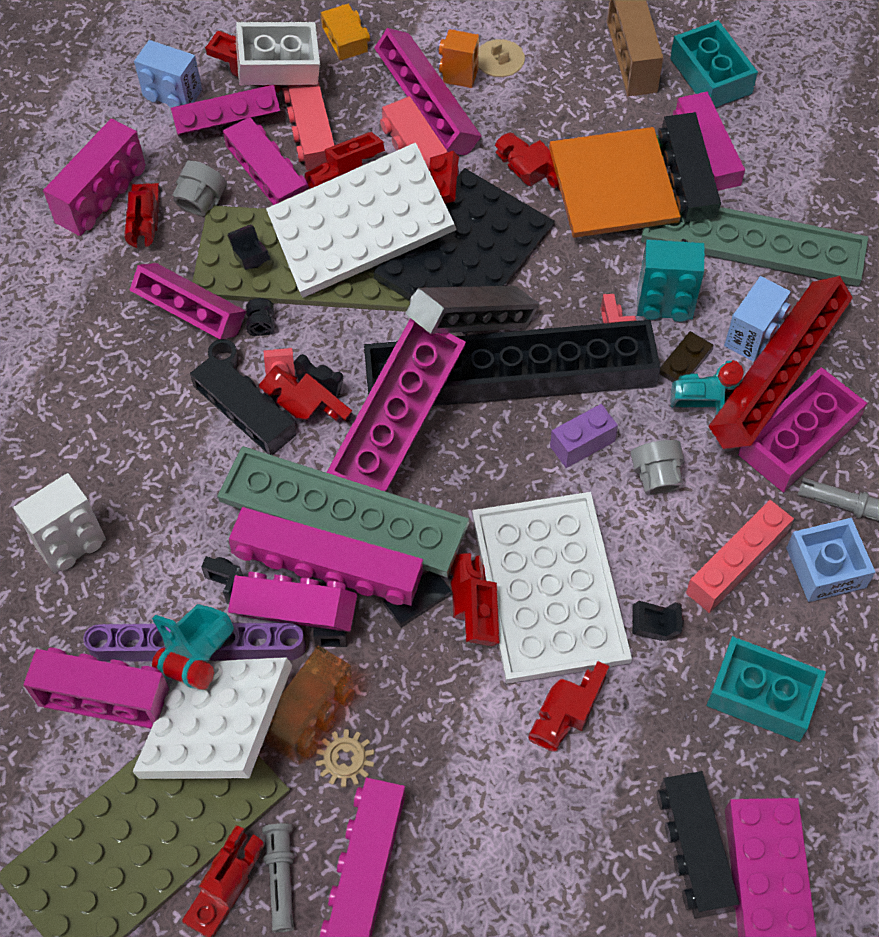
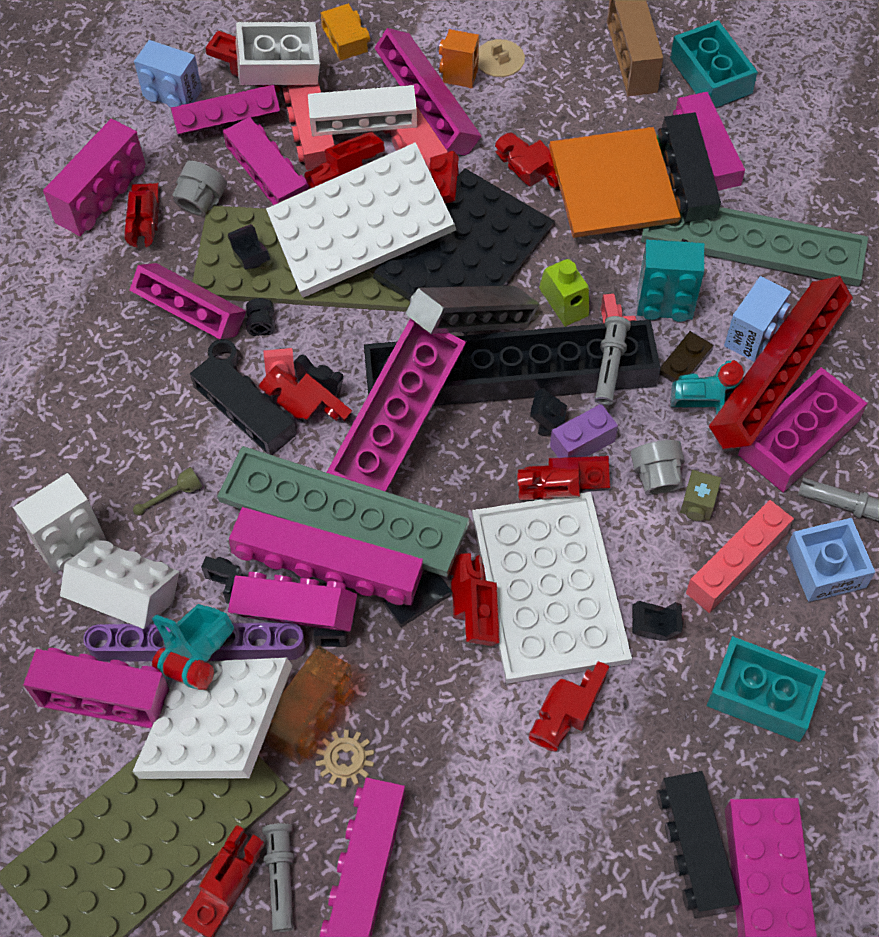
(119, 583): none -> white brick
(186, 482): none -> olive hinge
(362, 110): none -> white brick
(547, 411): none -> black bracket
(563, 477): none -> red plate
(565, 285): none -> lime torso
(613, 348): none -> light grey pin
(700, 496): none -> olive brick

